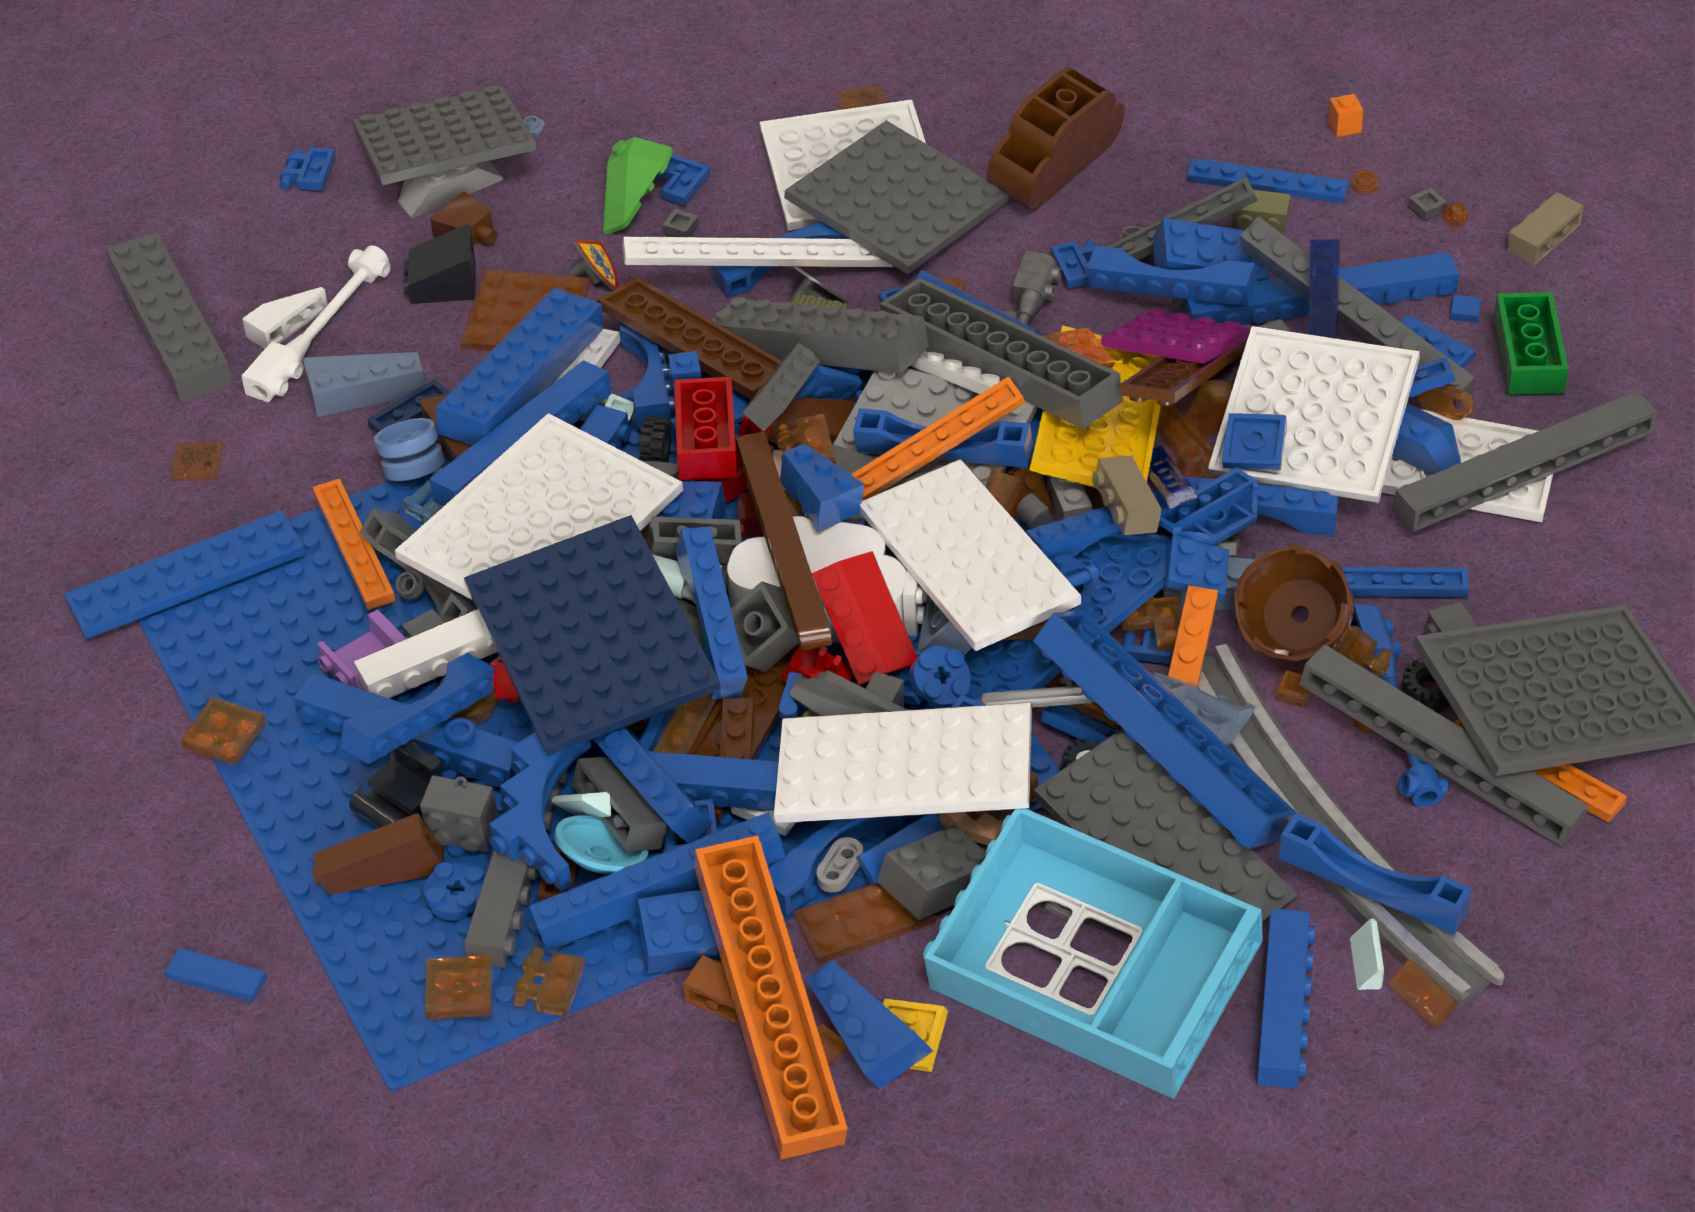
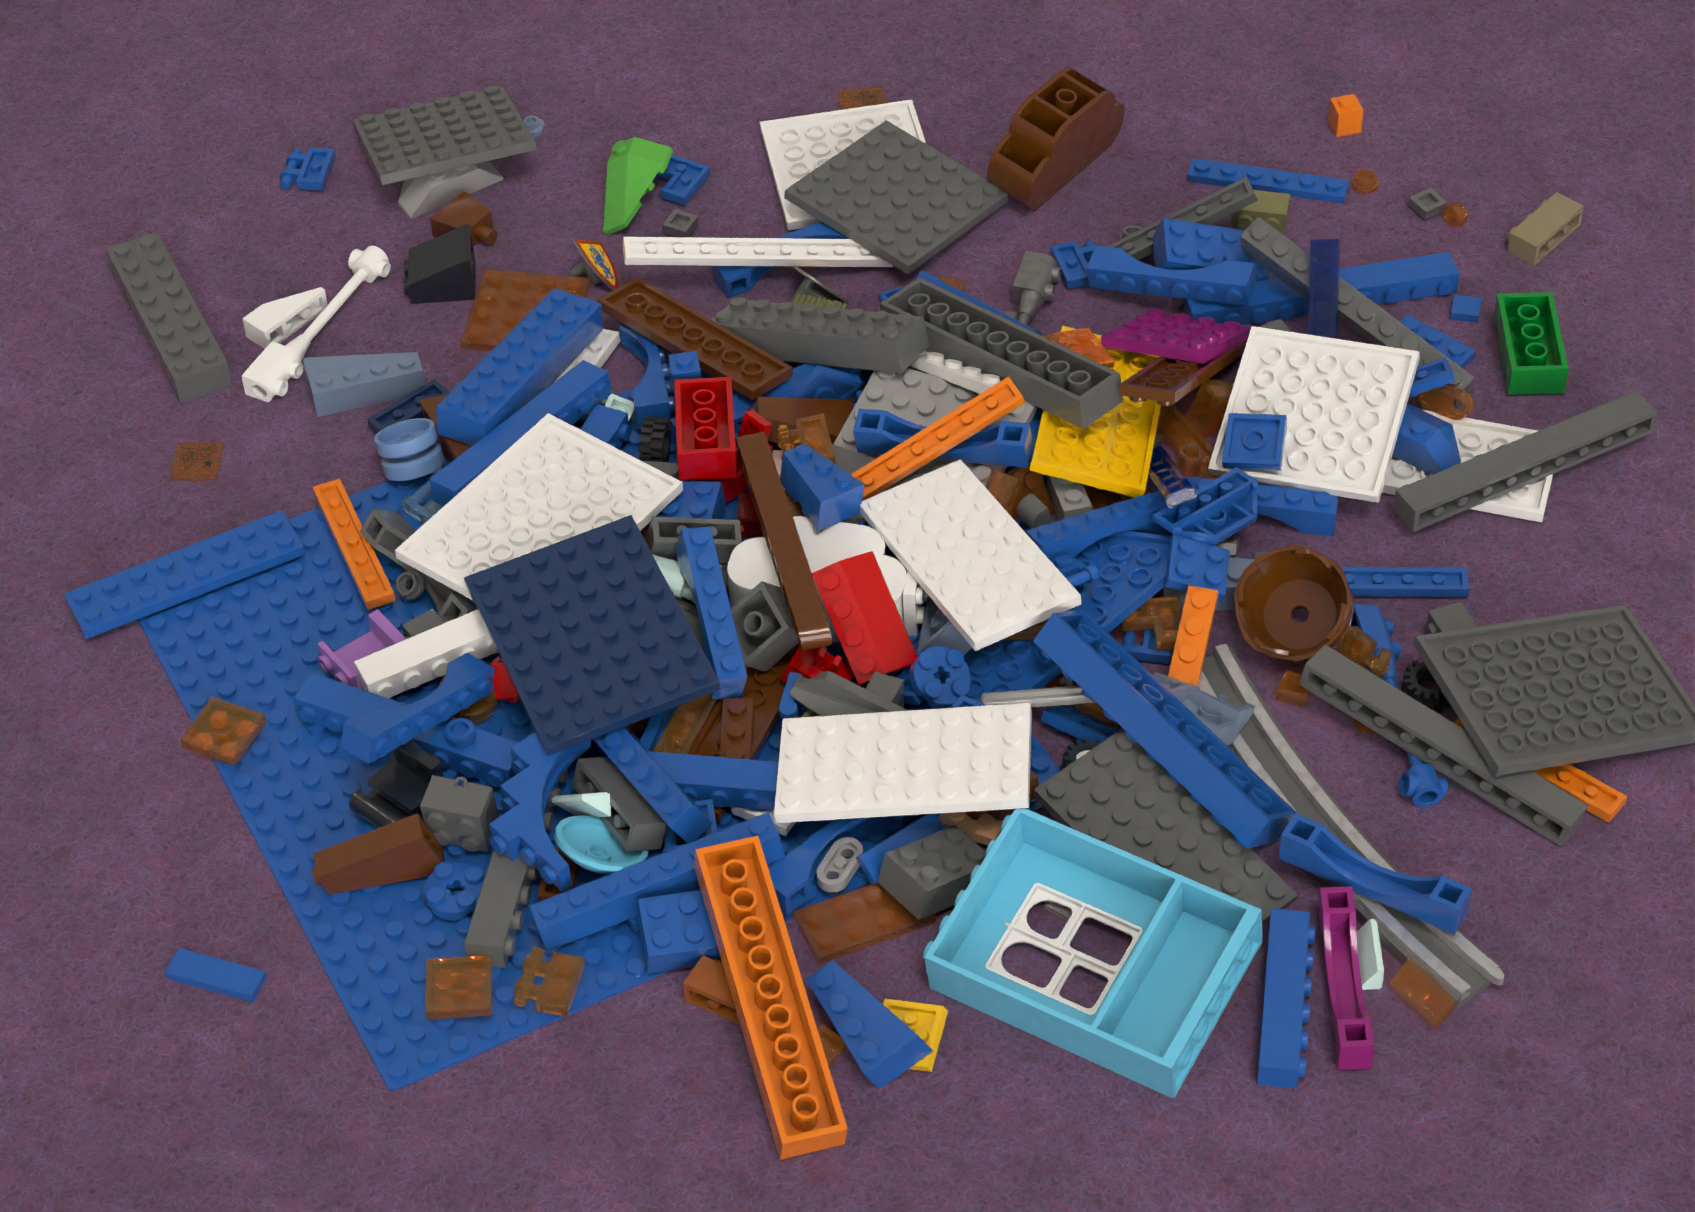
(781, 386): dark grey brick -> none
(1127, 495): dark tan brick -> none
(1340, 953): none -> magenta arch

